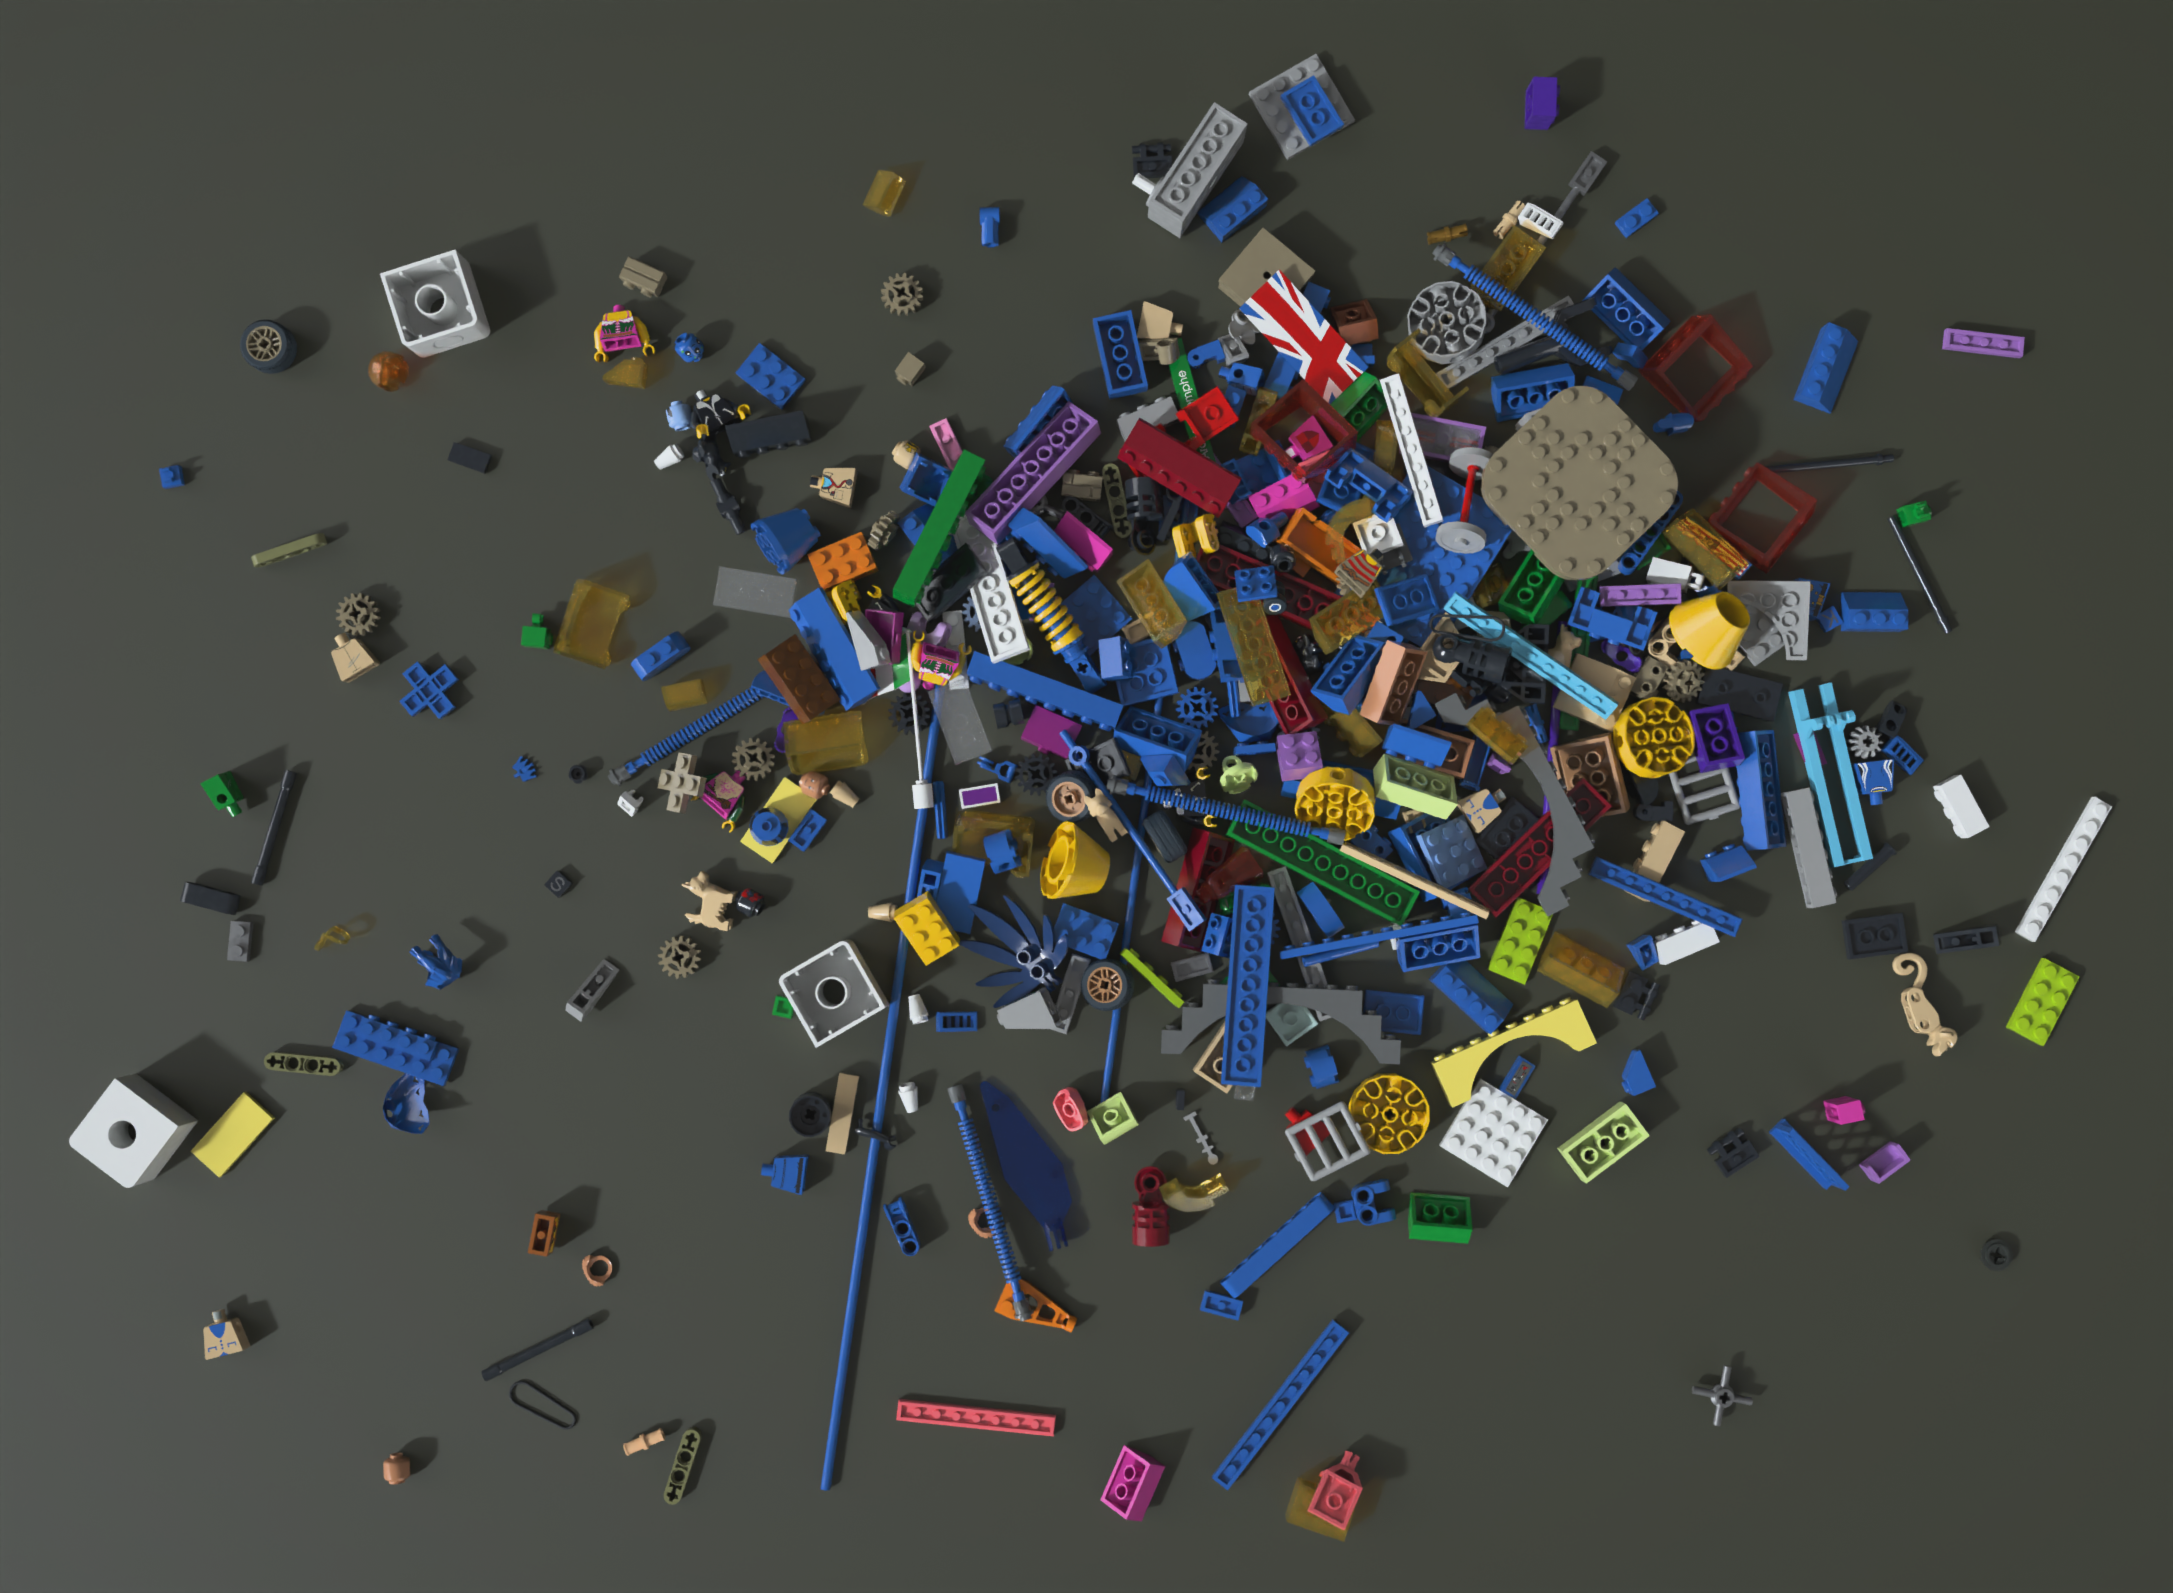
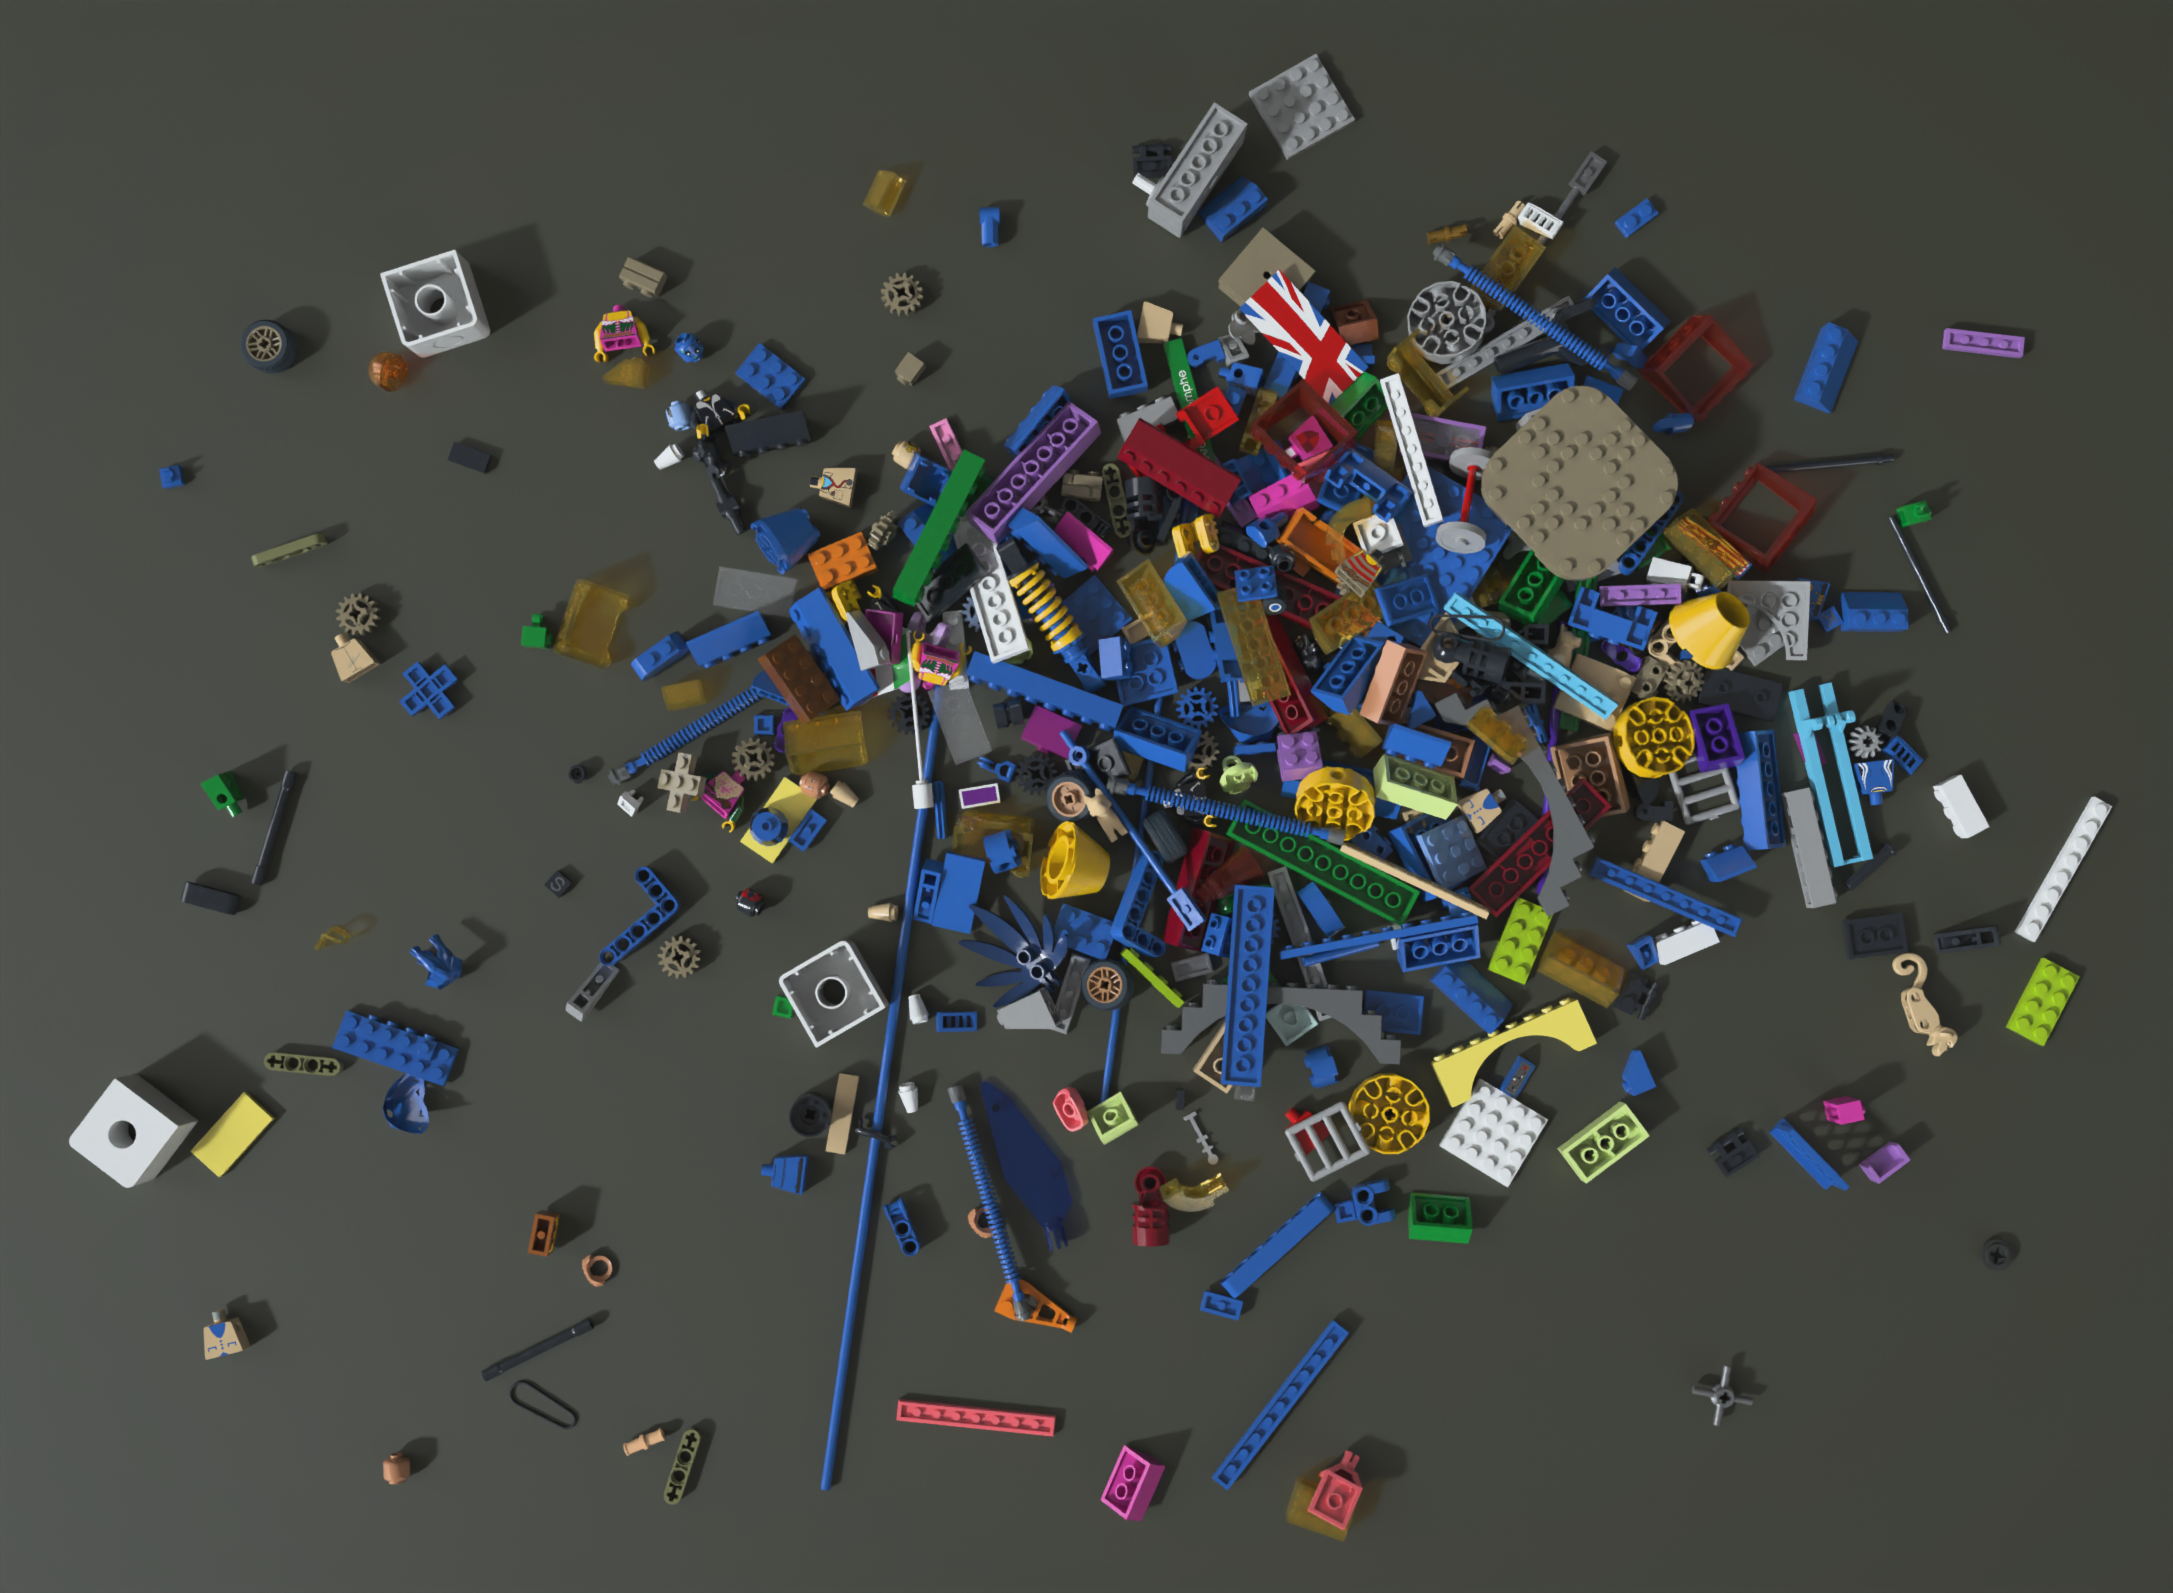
(240, 941): flat silver plate -> none
(524, 770): blue piece -> none
(645, 920): none -> blue beam
(714, 902): tan animal -> none
(730, 639): none -> blue slope
(764, 724): none -> blue tile
(926, 928): yellow brick -> none
(1135, 901): none -> blue beam
(1164, 350): dark tan plate -> none
(1165, 770): blue slope -> none
(1312, 110): blue plate -> none
(1541, 103): dark purple brick -> none

